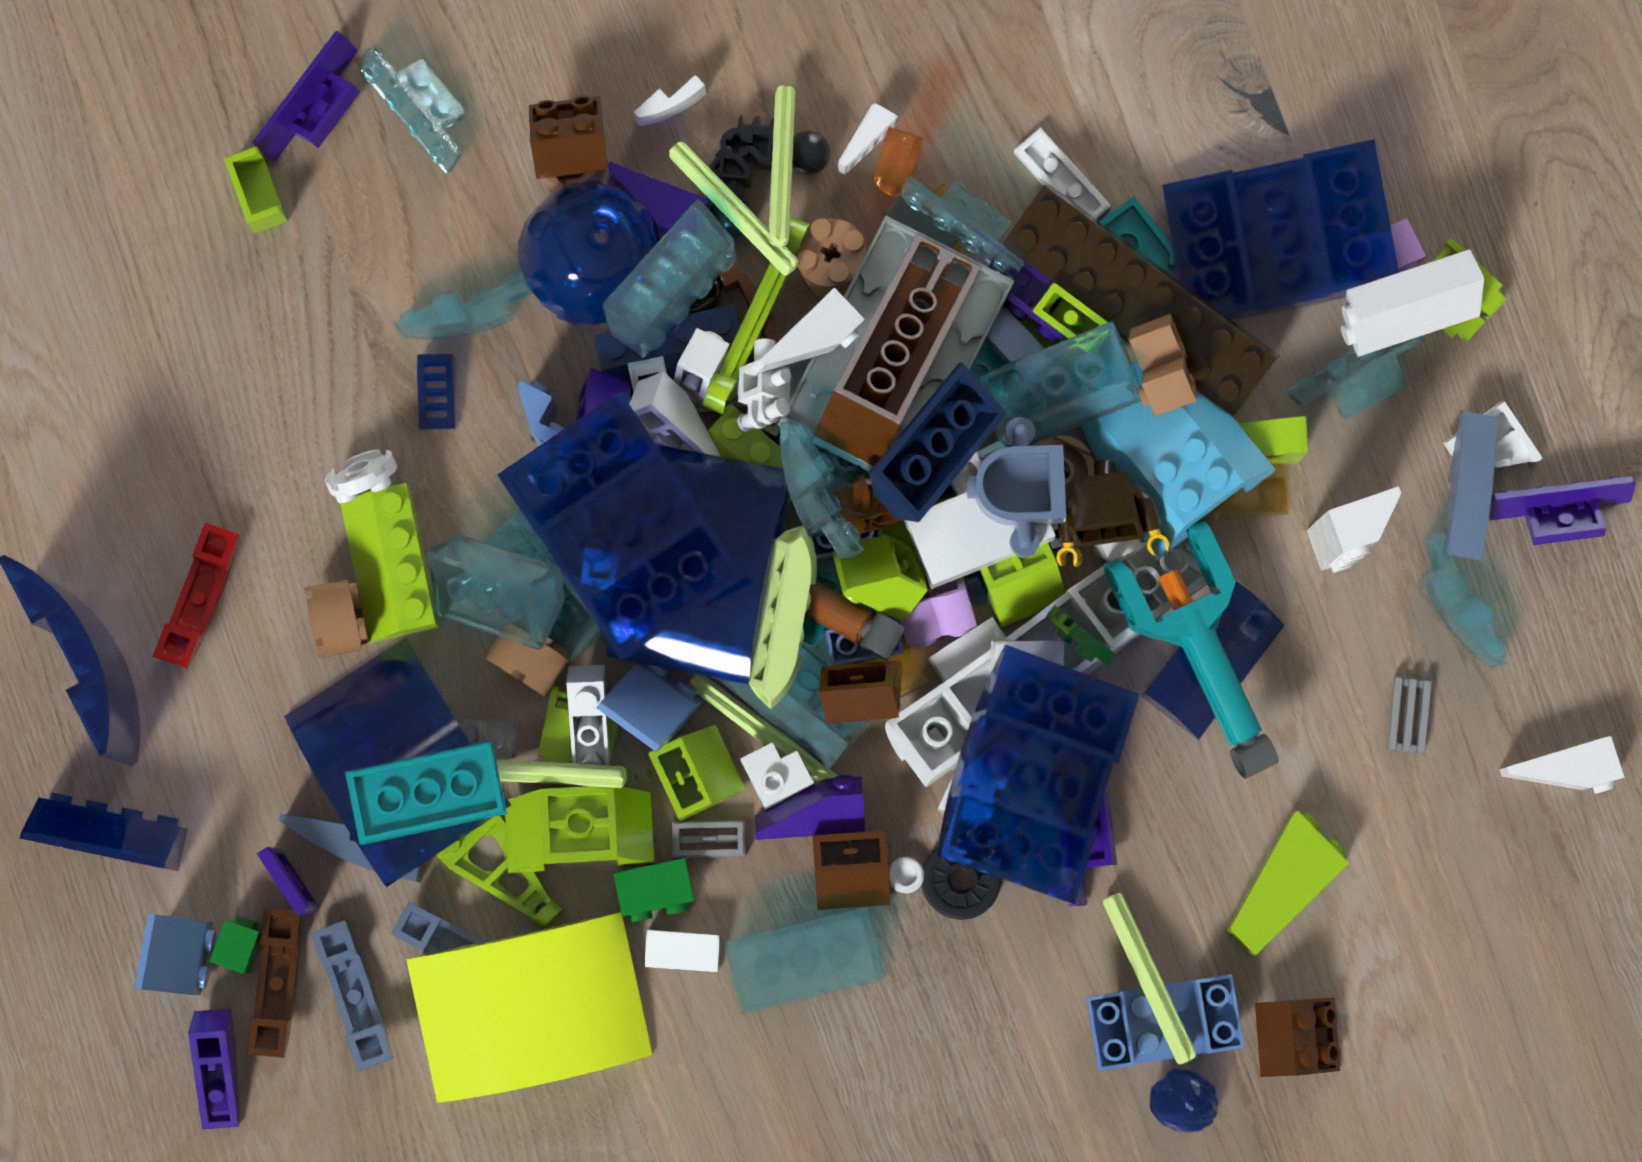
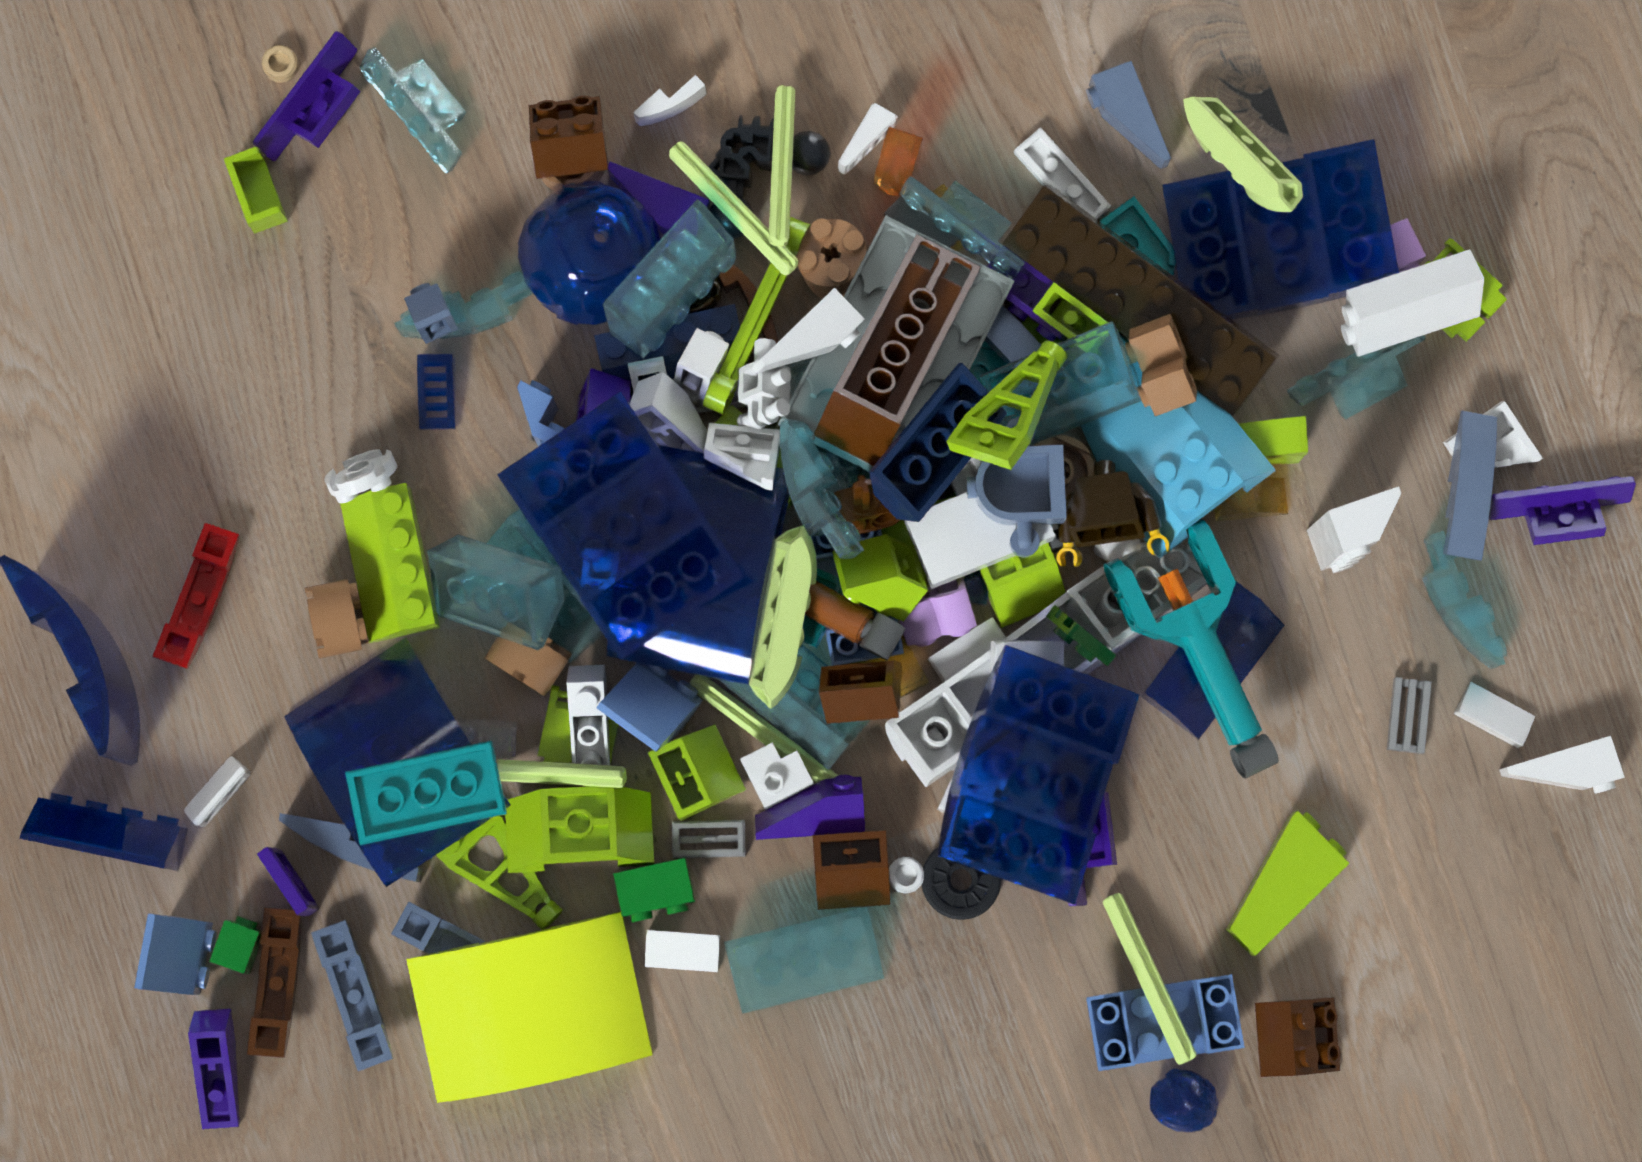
(217, 792): none -> white slope
(280, 63): none -> tan tile
(430, 312): none -> sand blue slope
(744, 451): none -> white wing
(997, 443): none -> lime plate
(1127, 110): none -> sand blue slope
(1242, 154): none -> yellowish green brick
(1495, 715): none -> white slope

